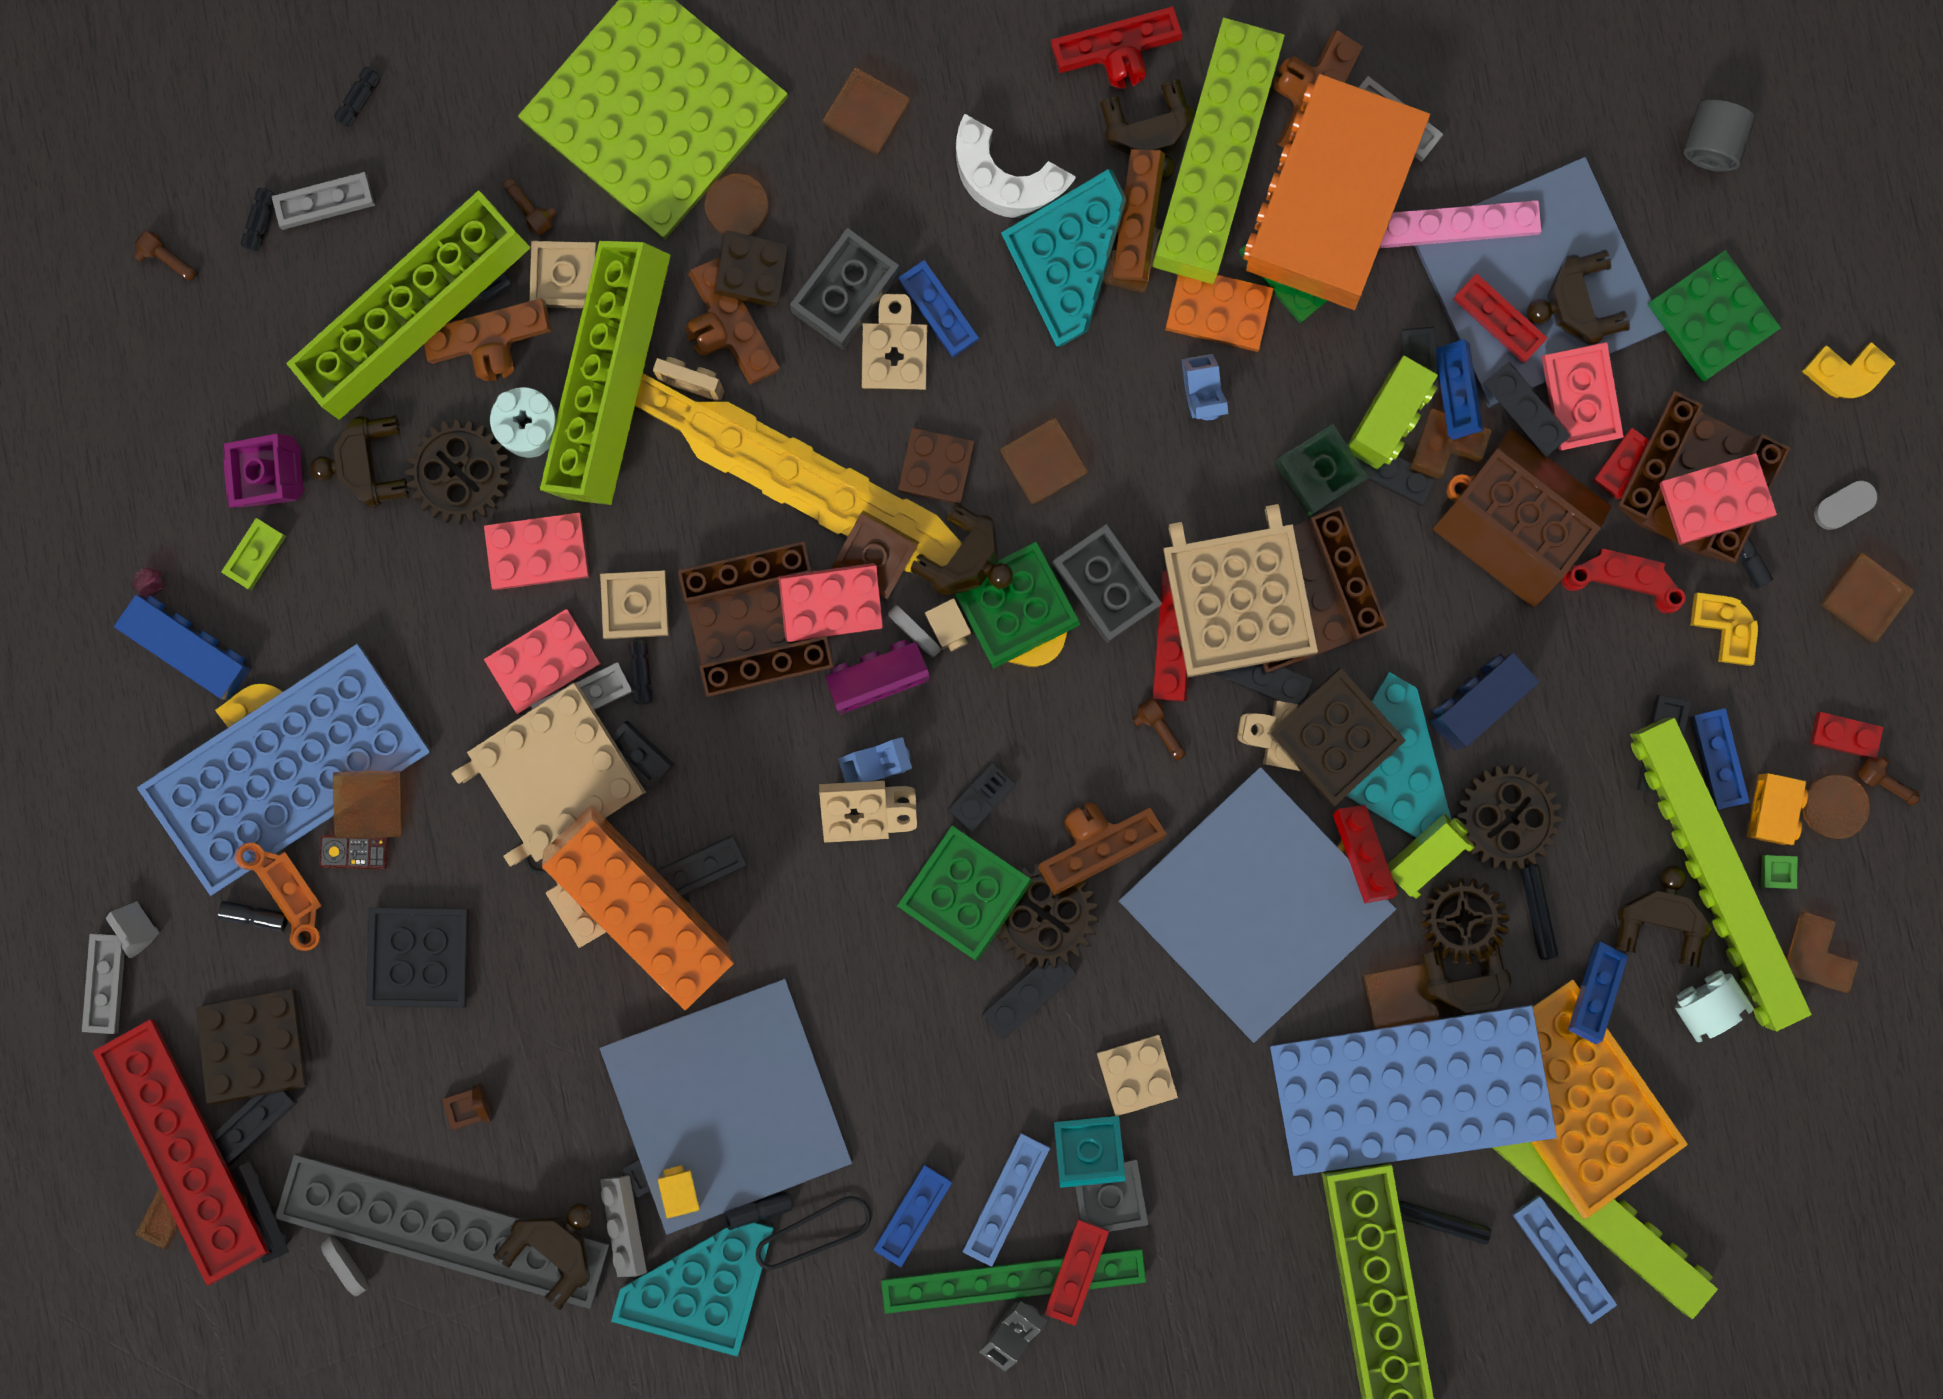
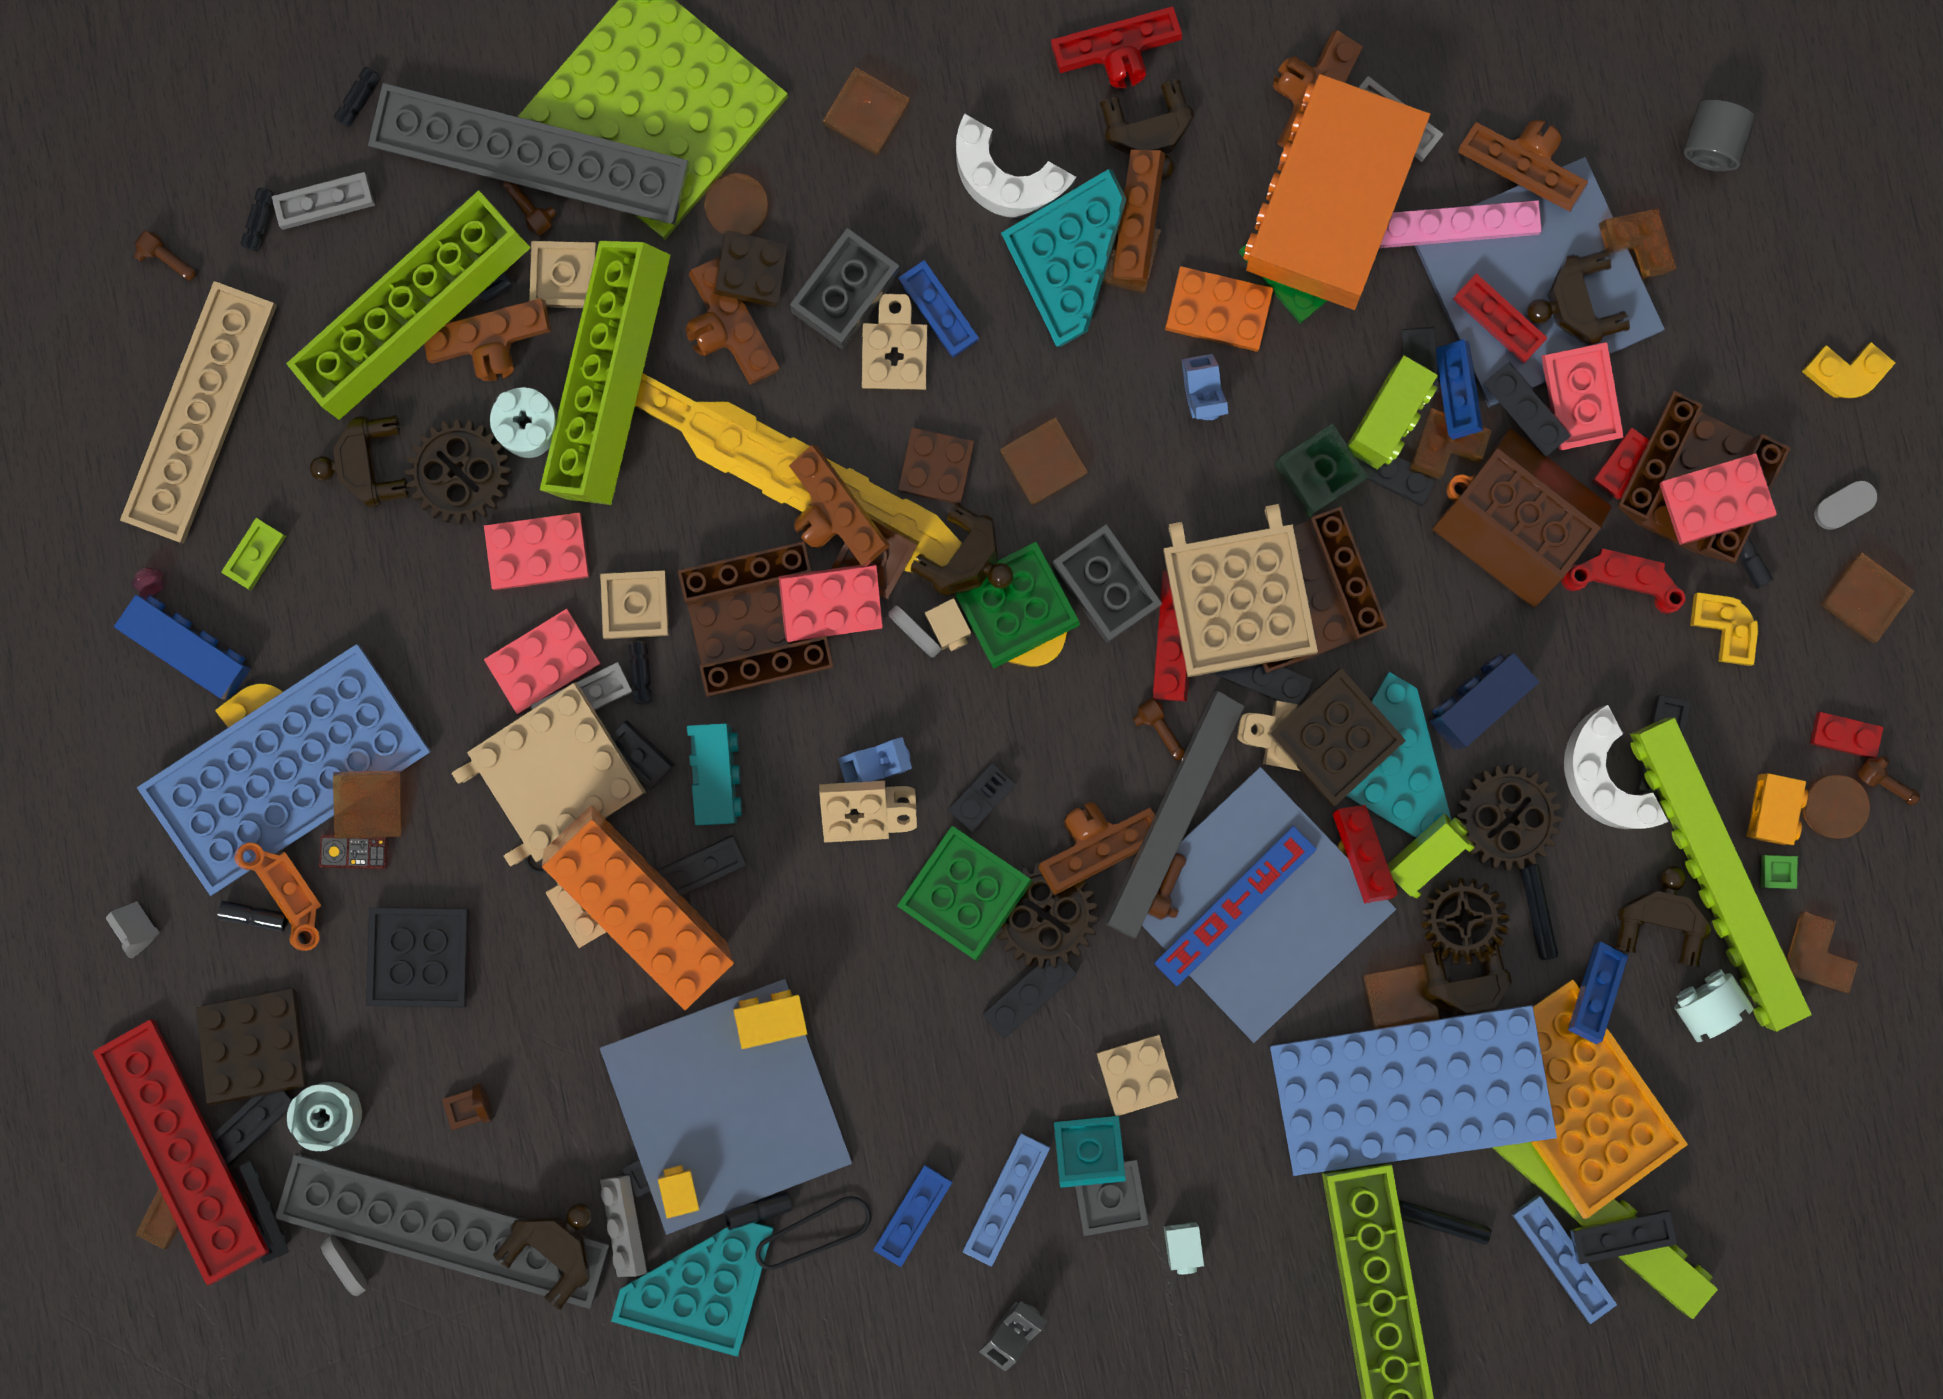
(103, 984): light grey plate -> none
(198, 412): none -> tan plate
(262, 471): magenta slope -> none
(311, 1129): none -> light aqua brick
(529, 153): none -> dark grey plate
(699, 382): tan plate -> none
(714, 774): none -> teal wedge
(769, 1020): none -> yellow brick
(834, 510): none -> dark orange plate
(877, 676): magenta slope -> none
(1002, 1281): green plate -> none
(1076, 1272): red plate -> none
(1162, 903): none -> reddish brown piece
(1174, 814): none -> dark grey tile
(1184, 1247): none -> light aqua brick
(1218, 151): lime brick -> none
(1235, 906): none -> blue tile
(1526, 161): none -> dark orange plate
(1590, 781): none -> white brick
(1623, 1237): none -> black plate
(1646, 235): none -> clear orange plate
(1714, 316): green plate -> none
(1720, 759): blue plate -> none

